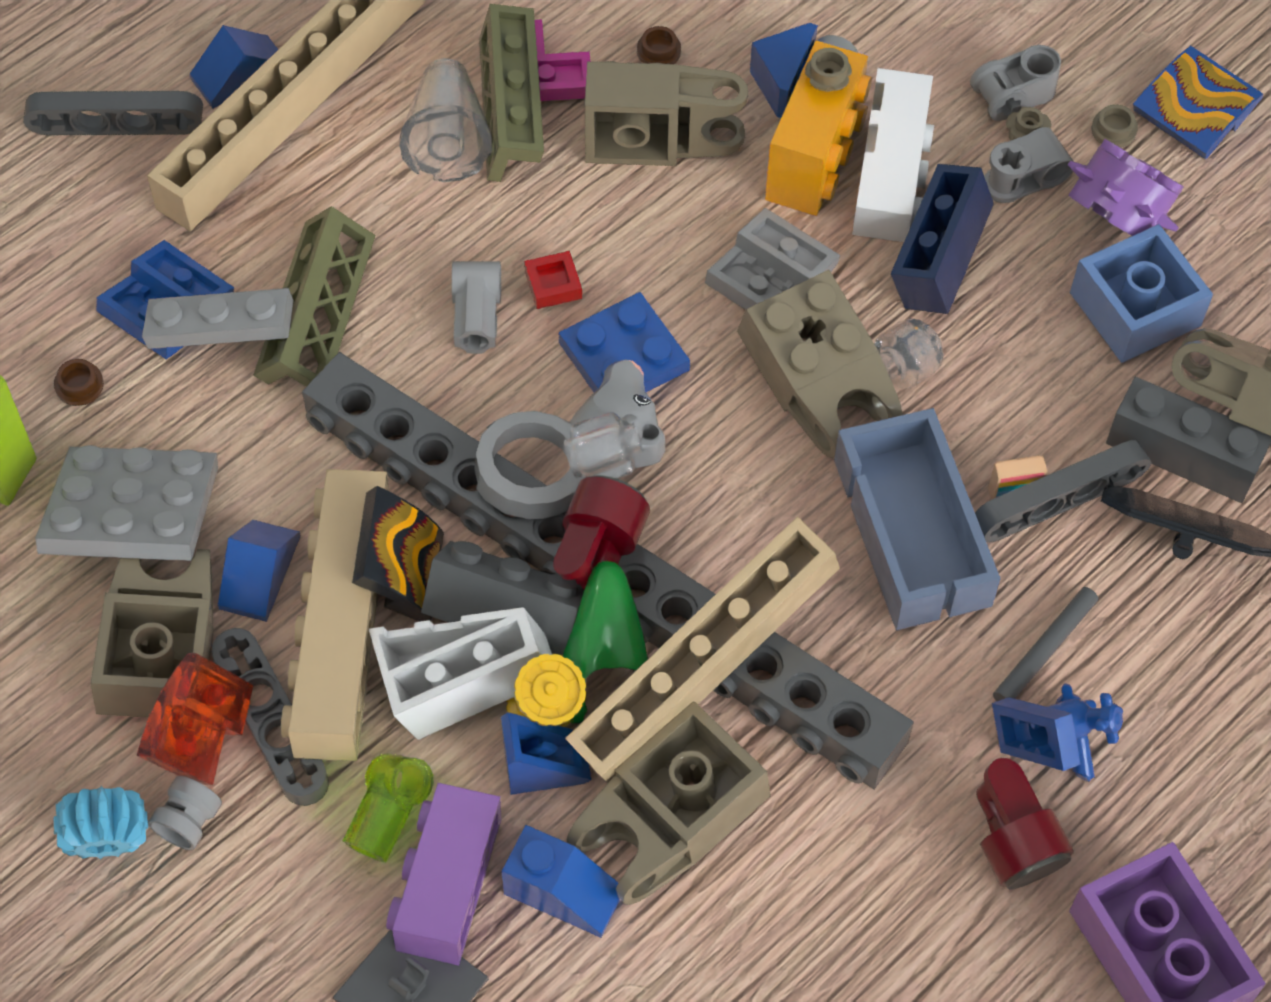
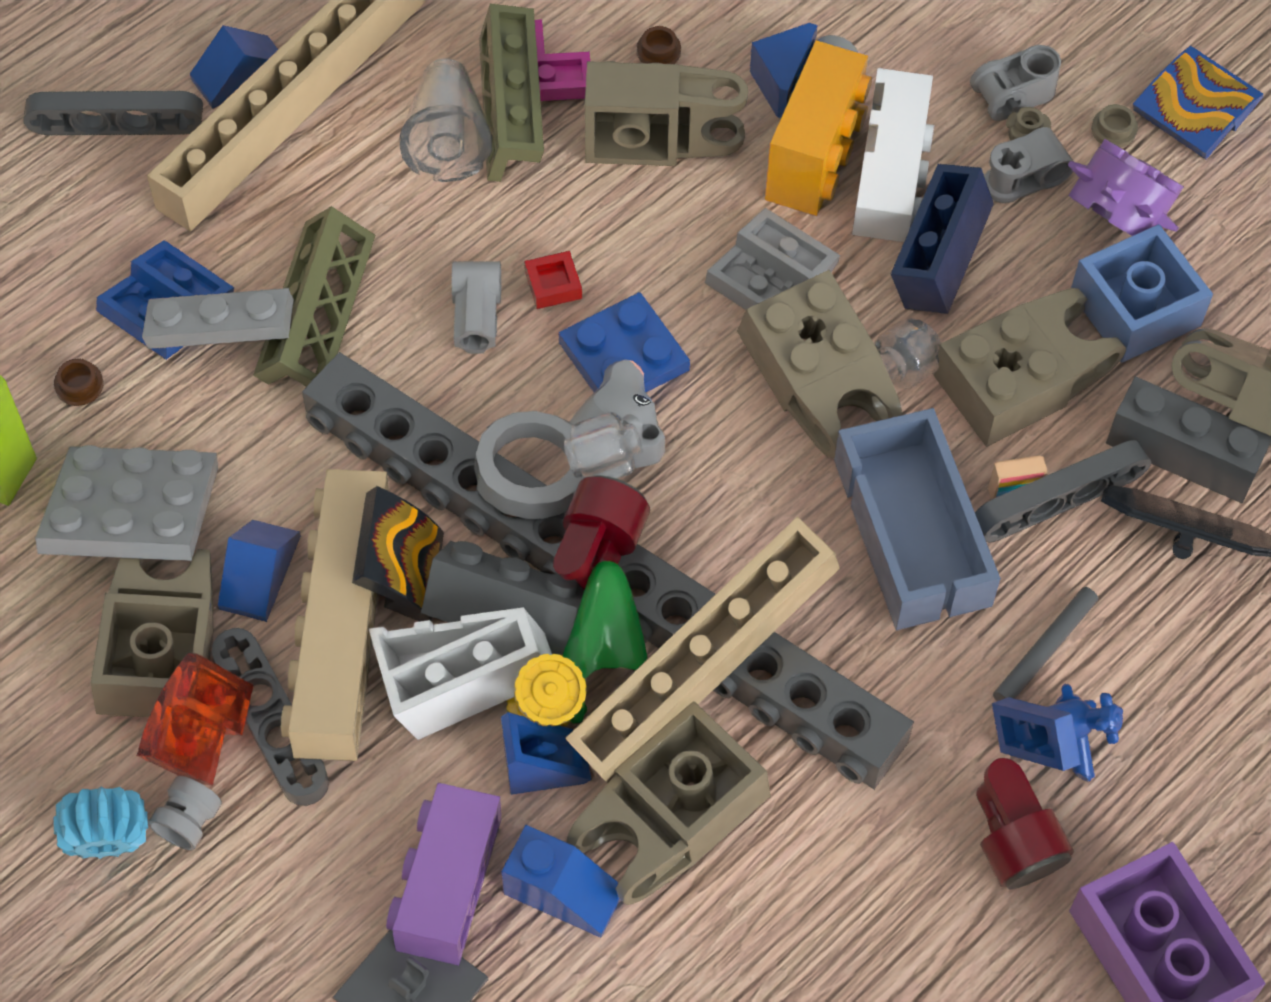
(386, 806): clear neon green piece -> none
(828, 70): dark tan plate -> none
(1023, 365): none -> dark tan brick

